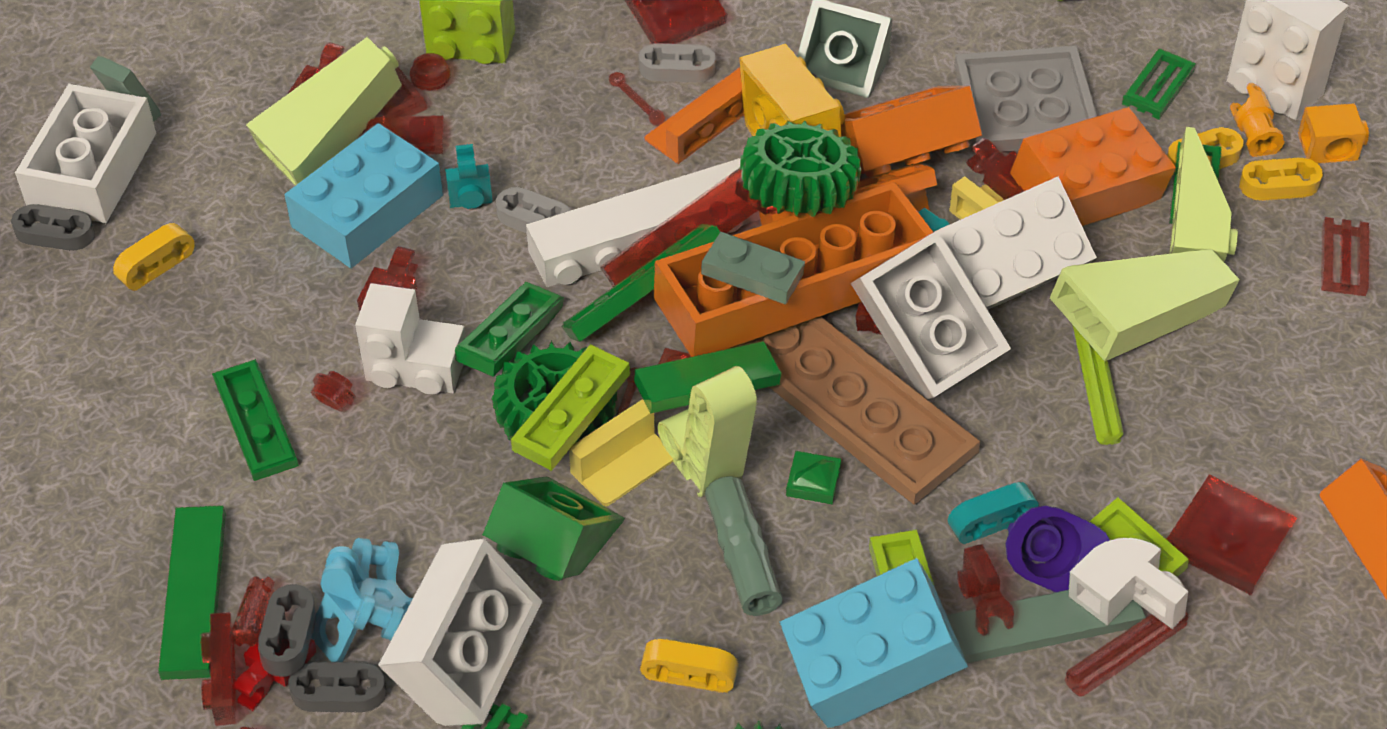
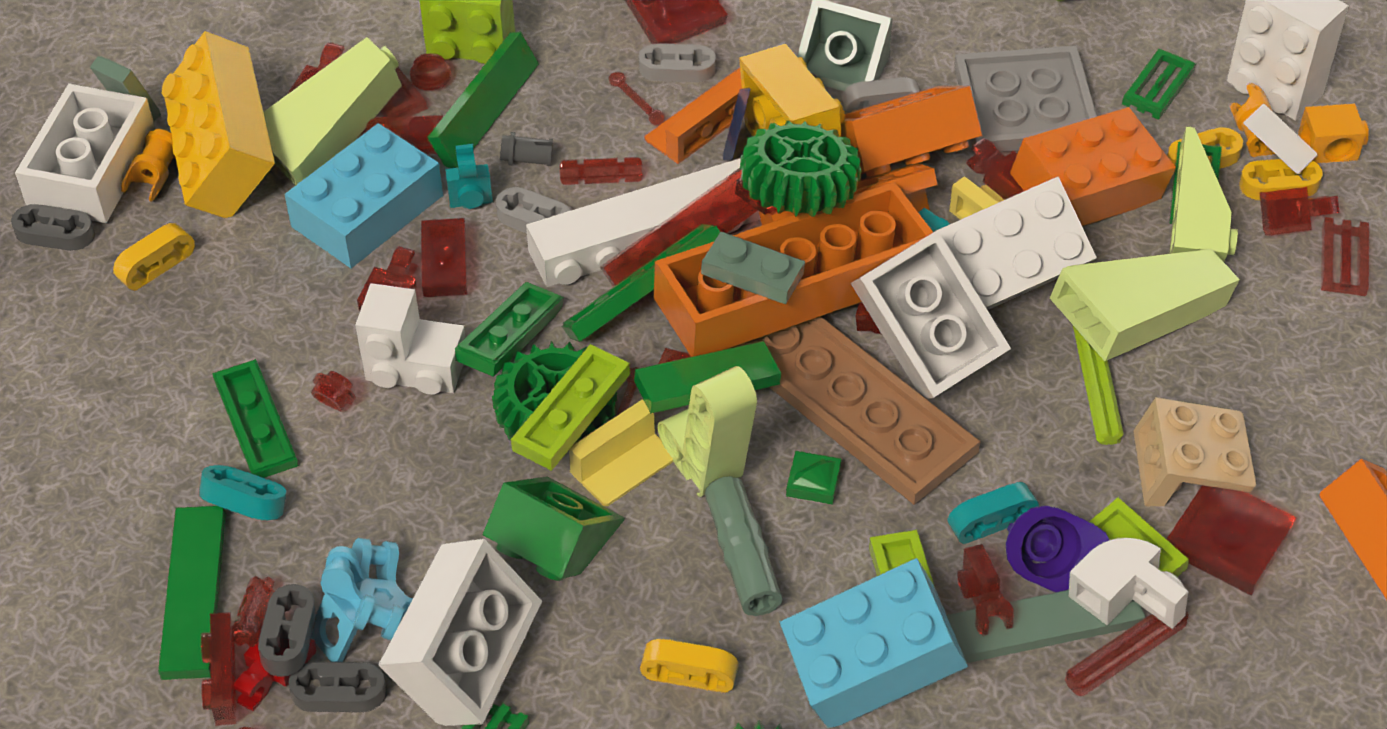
(152, 163): none -> light orange piece
(217, 125): none -> yellow brick
(242, 492): none -> teal beam
(444, 257): none -> clear red plate
(484, 98): none -> green tile
(526, 150): none -> dark grey pin
(601, 170): none -> clear red axle
(736, 123): none -> dark blue sticker
(877, 92): none -> light grey beam
(1192, 446): none -> tan bracket
(1280, 138): none -> white sticker
(1291, 209): none -> clear red plate

